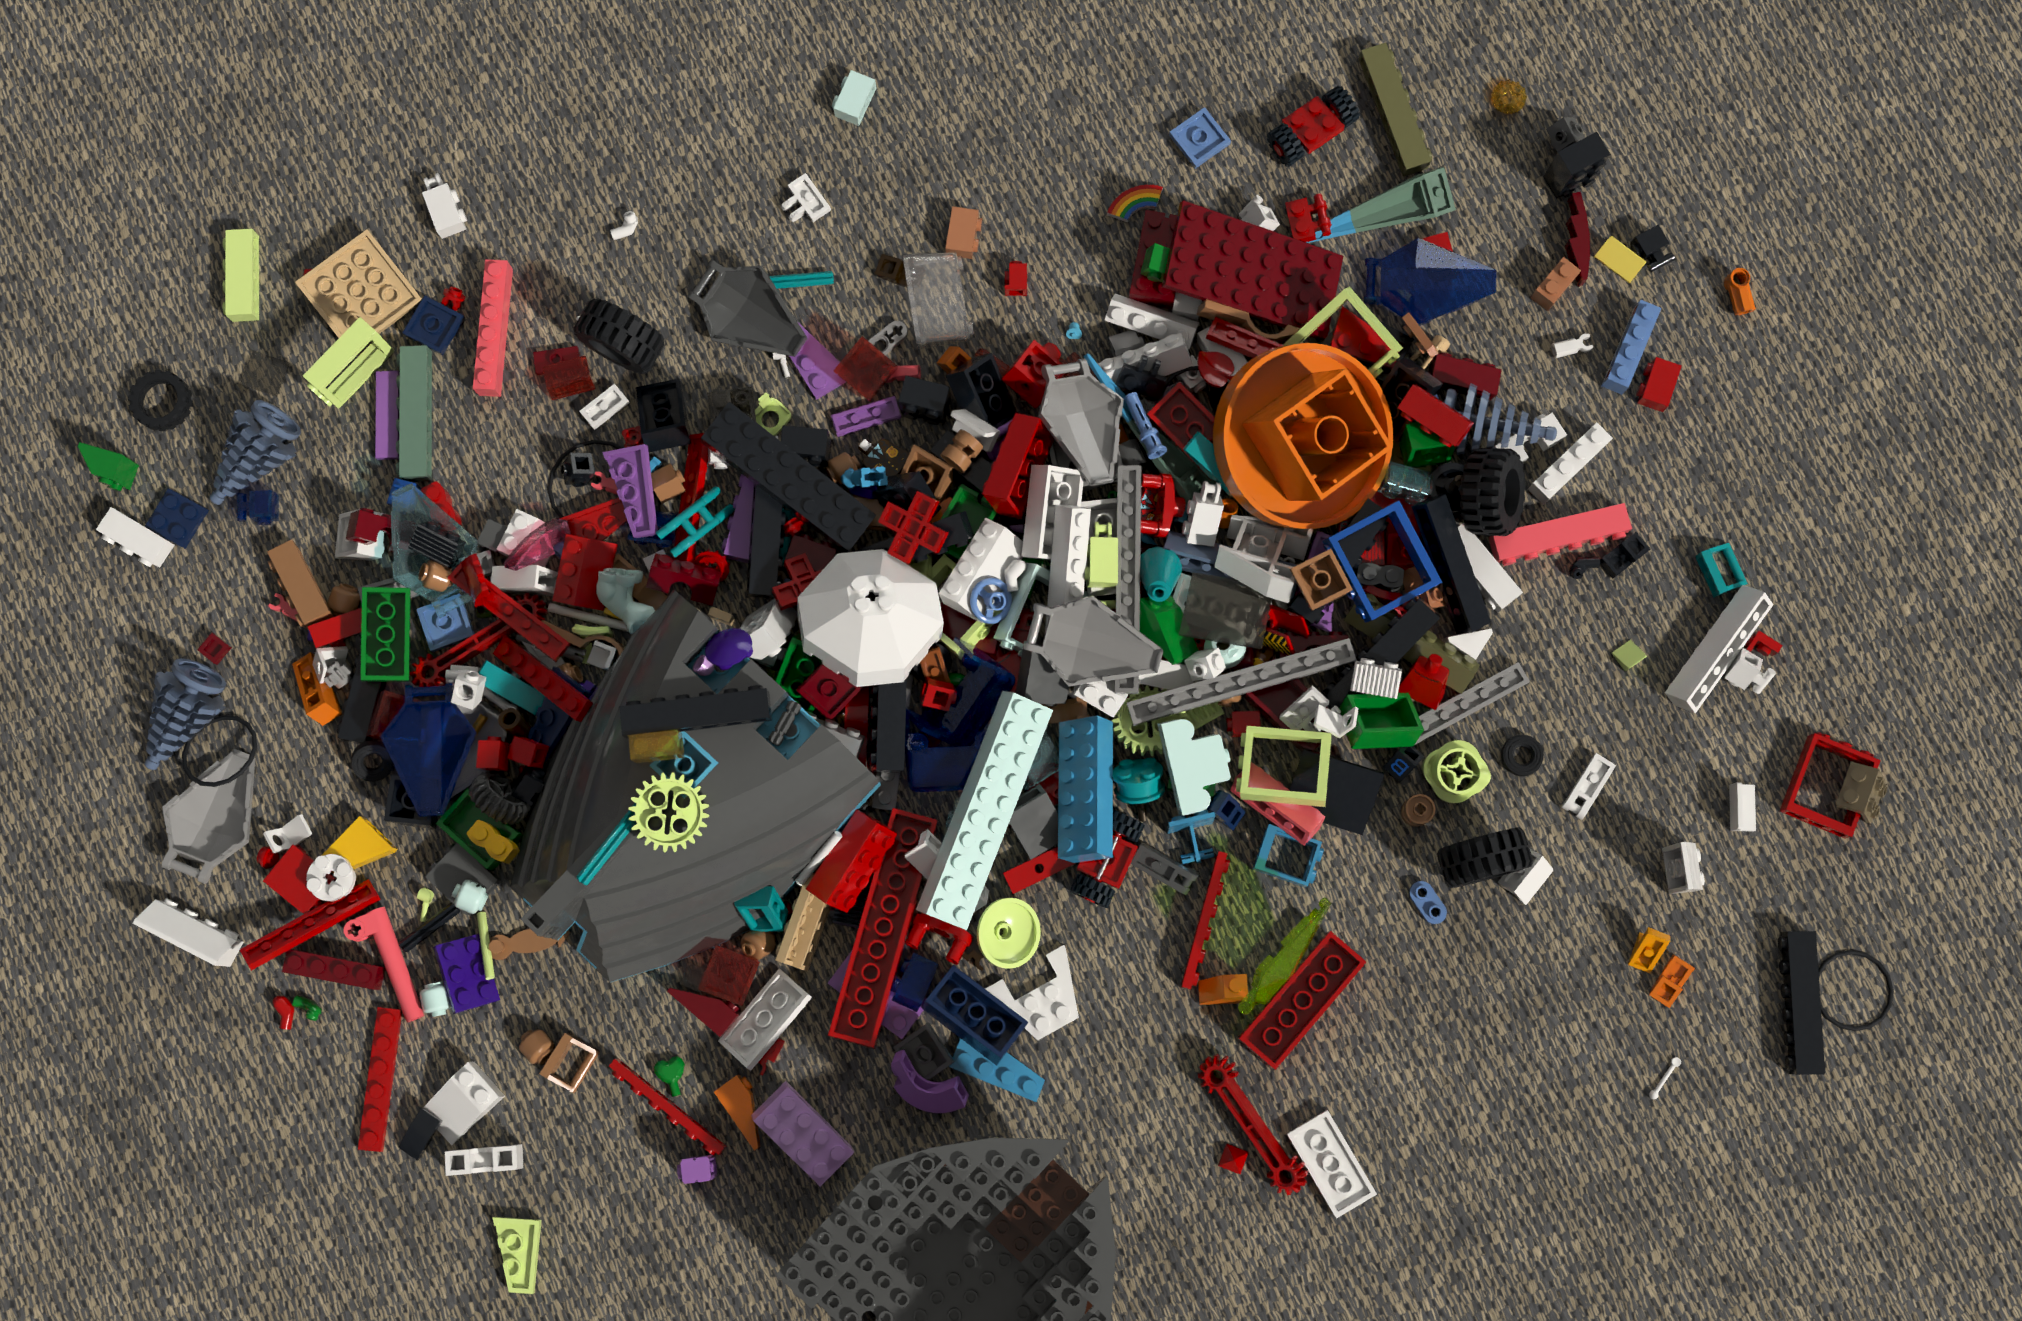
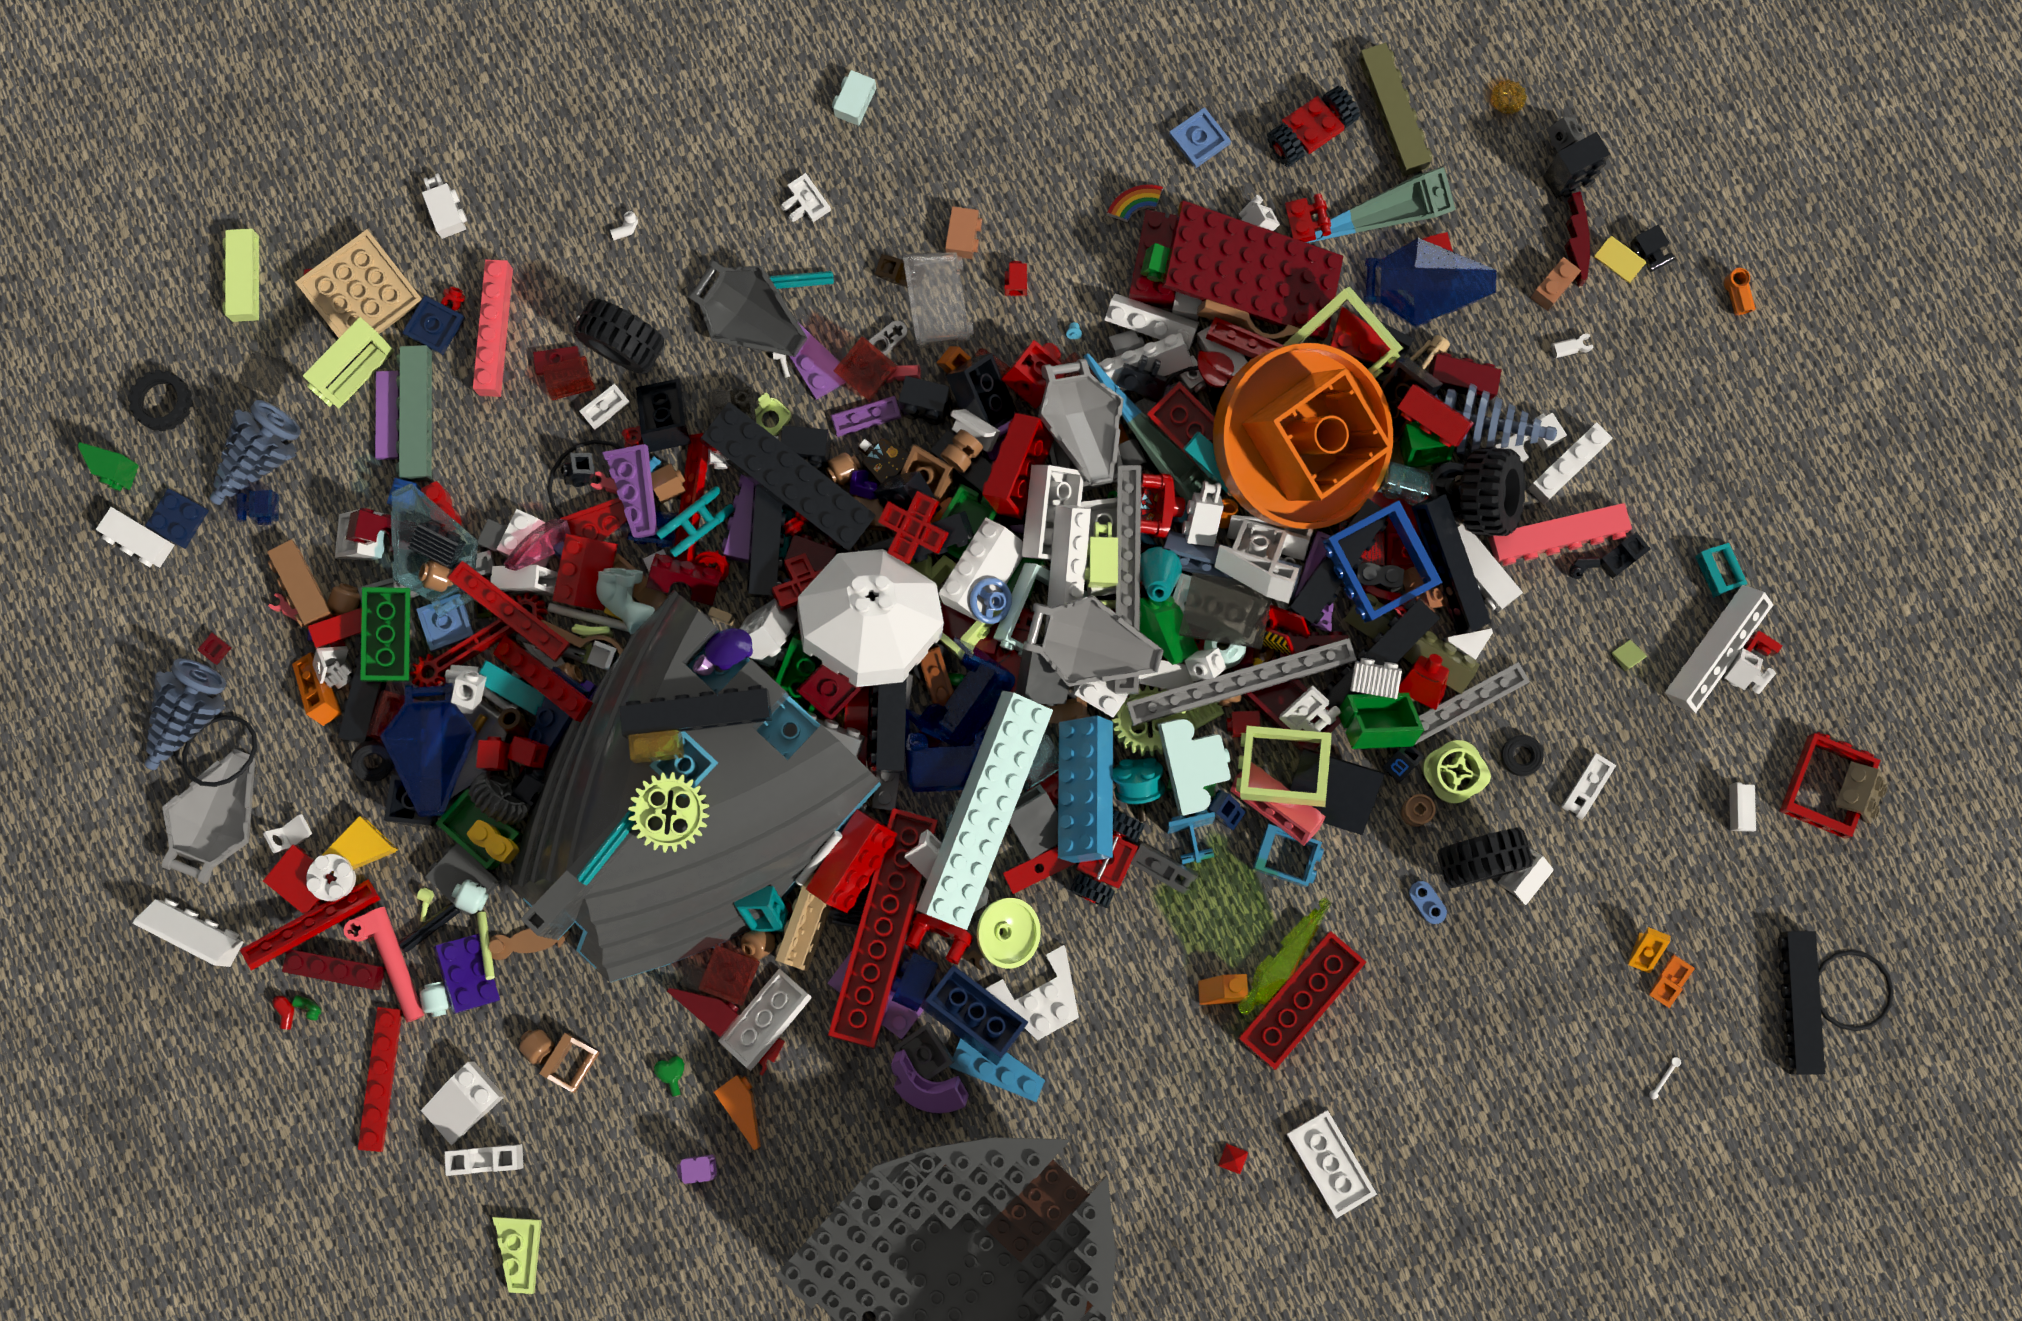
(266, 857): red plate -> none
(420, 1133): black slope -> none
(475, 579): red slope -> none
(659, 1101): red plate -> none
(784, 723): dark grey axle -> none
(802, 1133): lavender brick -> none
(864, 477): dark azure animal -> none
(939, 701): red brick -> none
(1012, 572): white arm -> none
(1148, 434): medium blue pin -> none
(1203, 931): red plate -> none
(1253, 1124): red arm -> none
(1321, 579): medium nougat slope -> none
(1334, 722): white bracket -> none
(1414, 330): nougat wing -> none
(1631, 347): medium blue brick -> none
(1658, 384): red brick -> none
(1682, 868): white slope -> none

